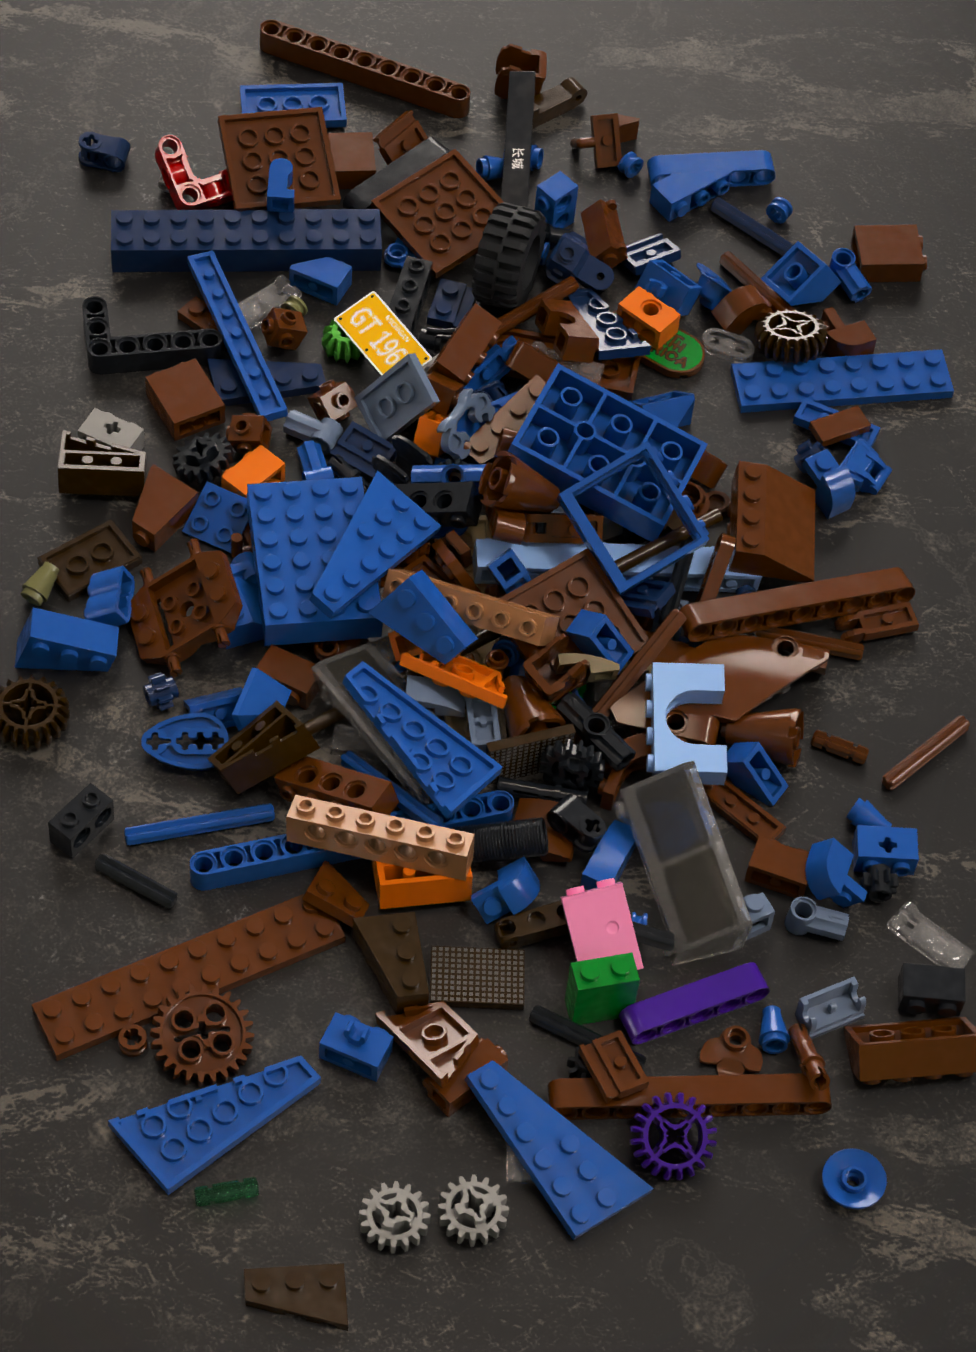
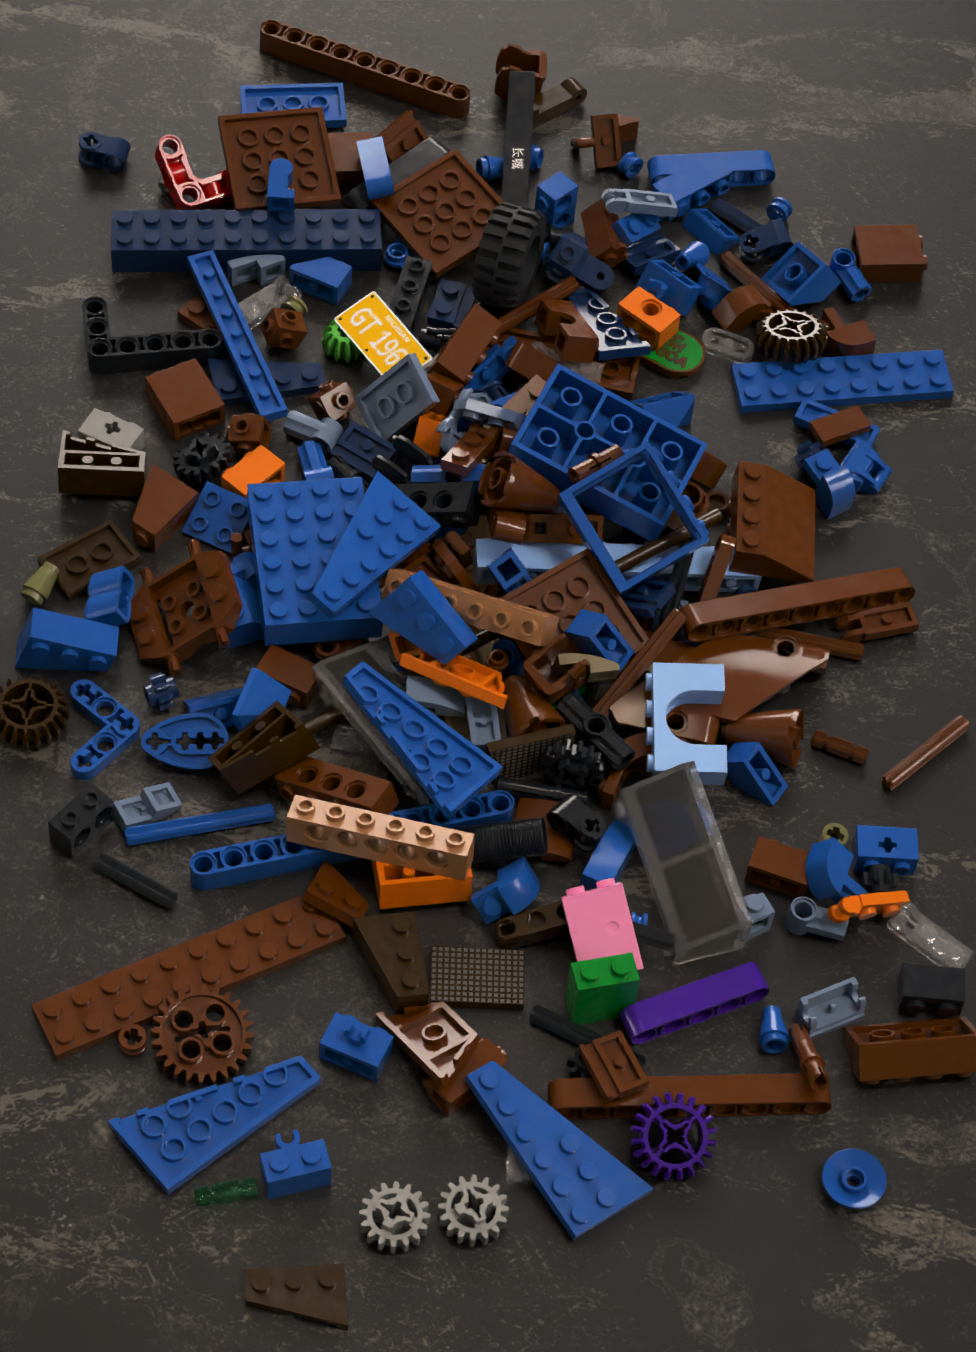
(110, 730): none -> blue beam
(152, 805): none -> sand blue slope
(260, 267): none -> sand blue slope
(295, 1167): none -> blue brick
(375, 168): none -> beam
(407, 802): blue axle -> none
(470, 449): none -> reddish brown plate
(495, 415): none -> sand blue hinge
(594, 463): none -> reddish brown pin
(636, 227): none -> blue plate
(639, 202): none -> sand blue hinge
(694, 253): none -> blue cone
(710, 230): none -> blue slope
(732, 1058): reddish brown plate -> none
(743, 812): reddish brown tile -> none
(767, 240): none -> dark blue piece
(835, 828): none -> olive bush
(866, 814): blue cone -> none
(868, 905): none -> orange hinge

